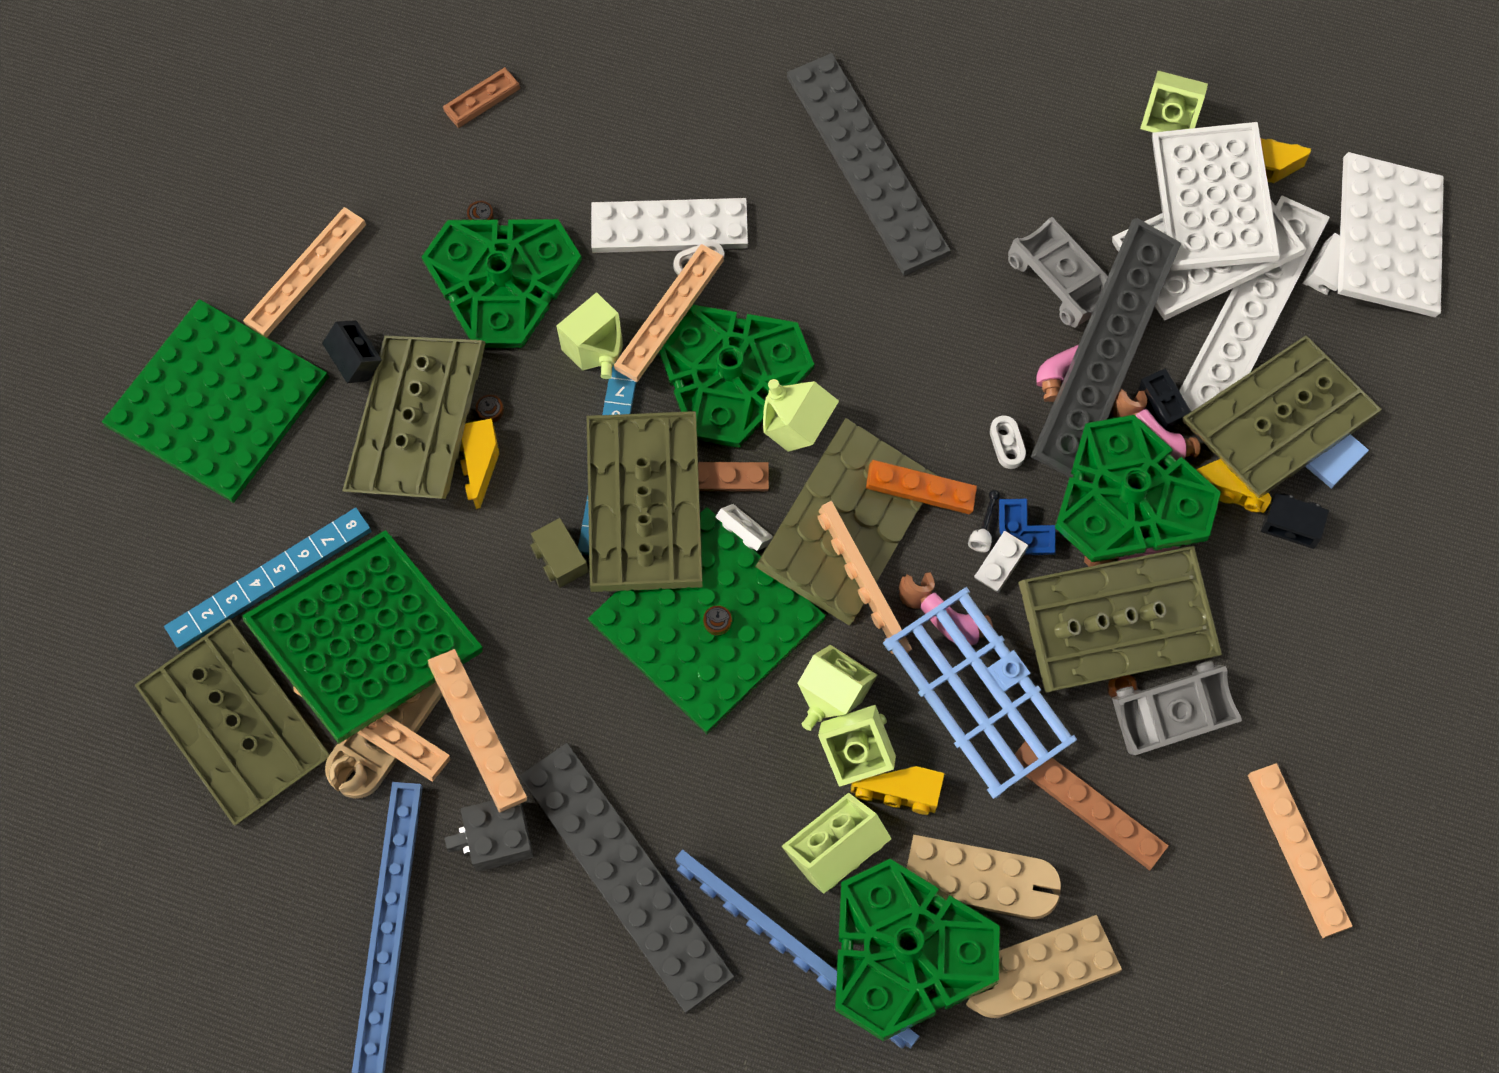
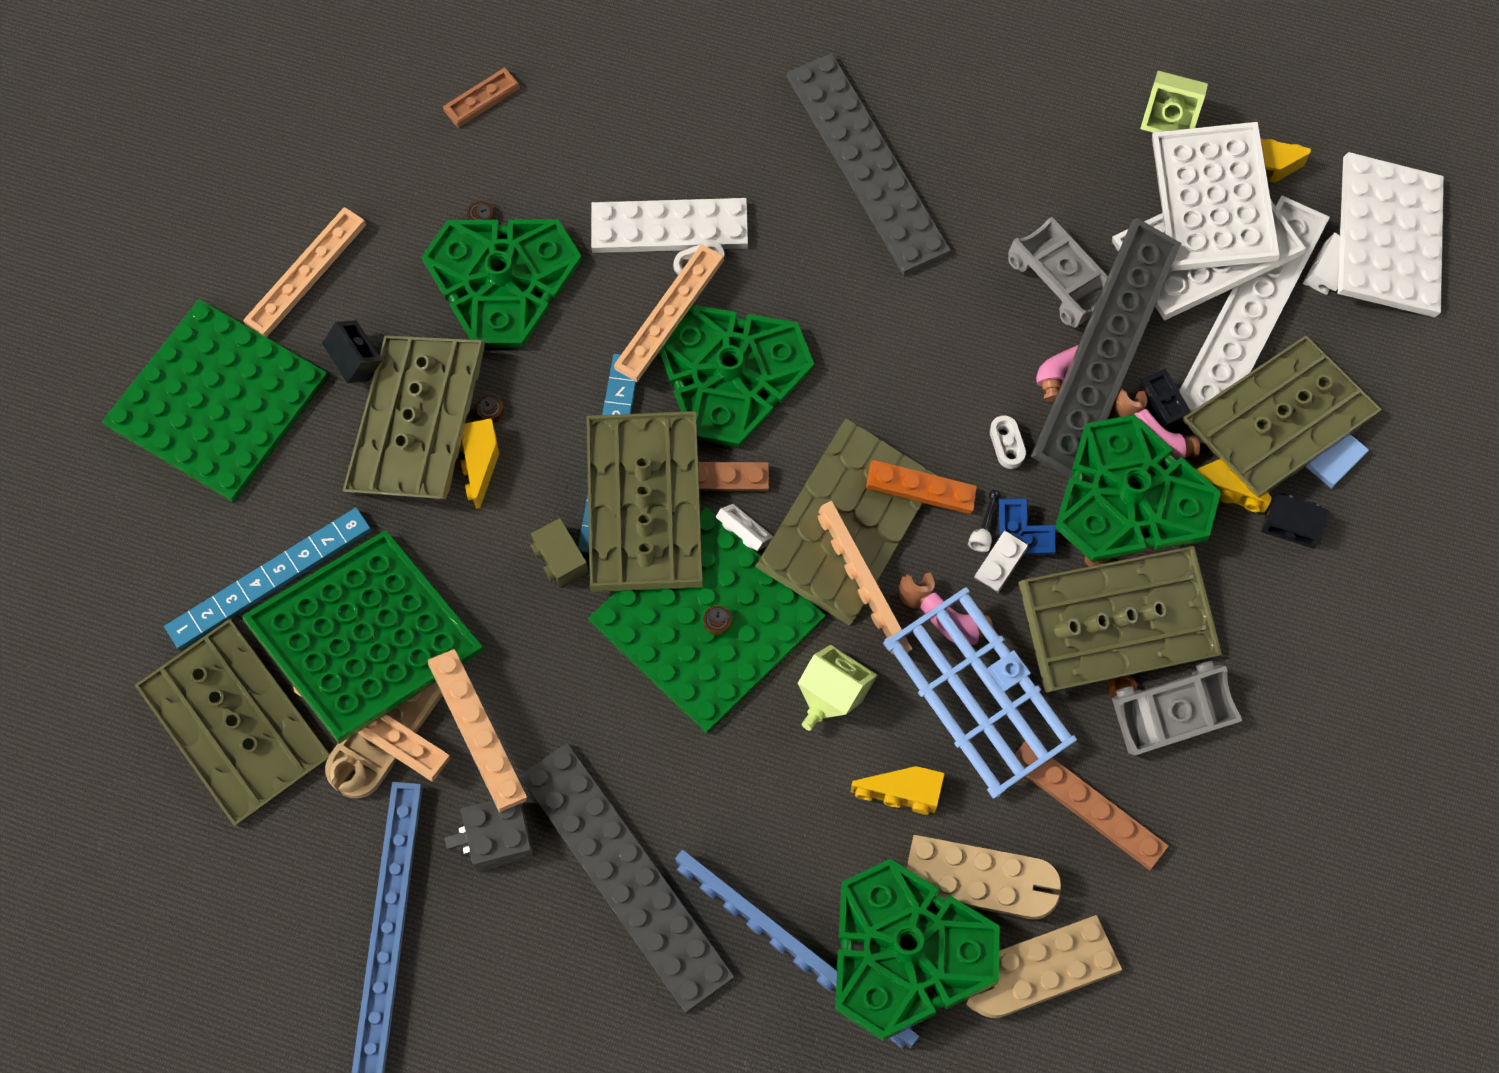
(592, 336): yellowish green piece -> none
(796, 413): yellowish green piece -> none
(837, 842): yellowish green slope -> none
(857, 745): yellowish green piece -> none
(1299, 851): light nougat plate -> none

